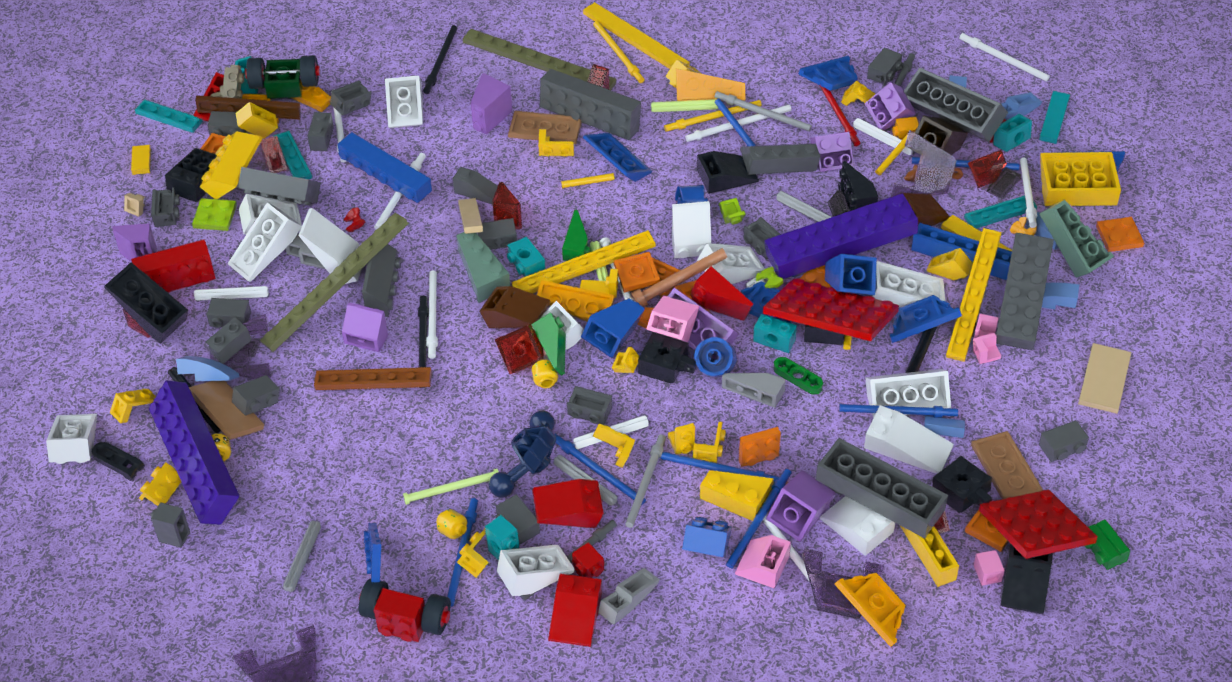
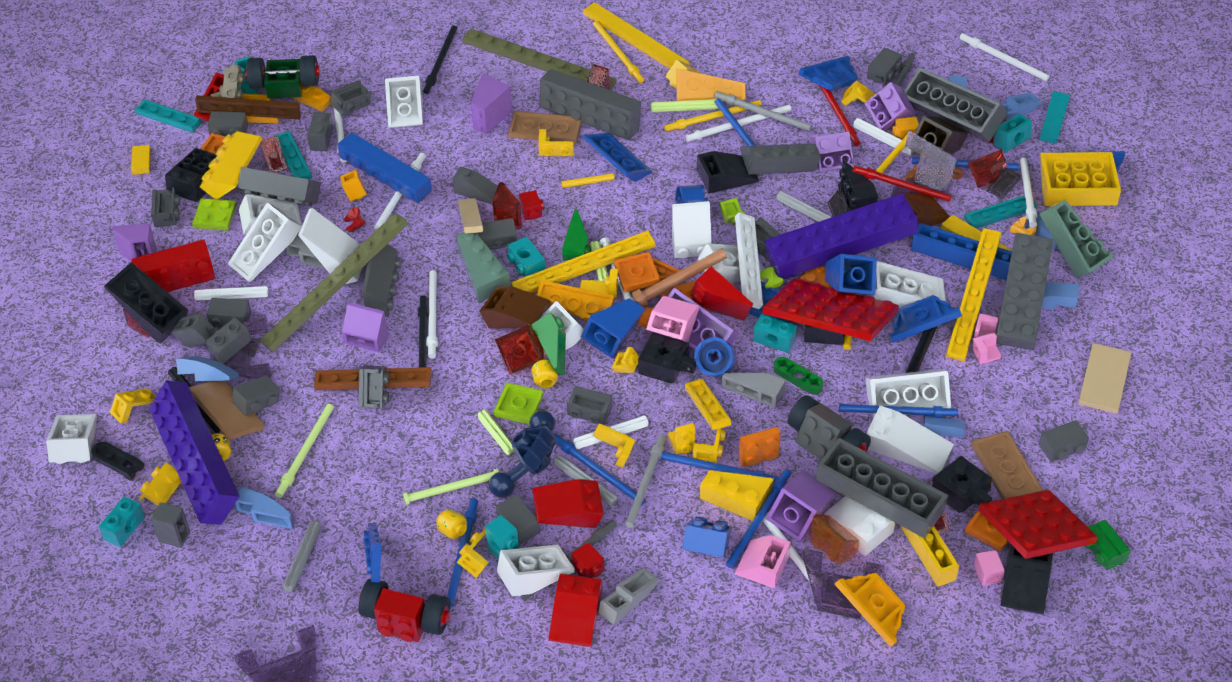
(122, 521): none -> teal brick
(134, 204): tan tile -> none
(193, 330): none -> dark grey hinge
(256, 120): yellow brick -> none
(263, 508): none -> medium blue slope
(288, 478): none -> yellowish green bar
(353, 185): none -> light orange brick
(373, 386): none -> hinge
(496, 432): none -> yellowish green axle
(518, 403): none -> lime plate
(531, 205): none -> red brick
(707, 404): none -> yellow tile
(748, 259): none -> white plate
(821, 427): none -> dark grey brick
(833, 539): none -> clear orange slope
(870, 173): none -> red bar
(951, 265): yellow slope -> none
(1120, 234): orange plate -> none

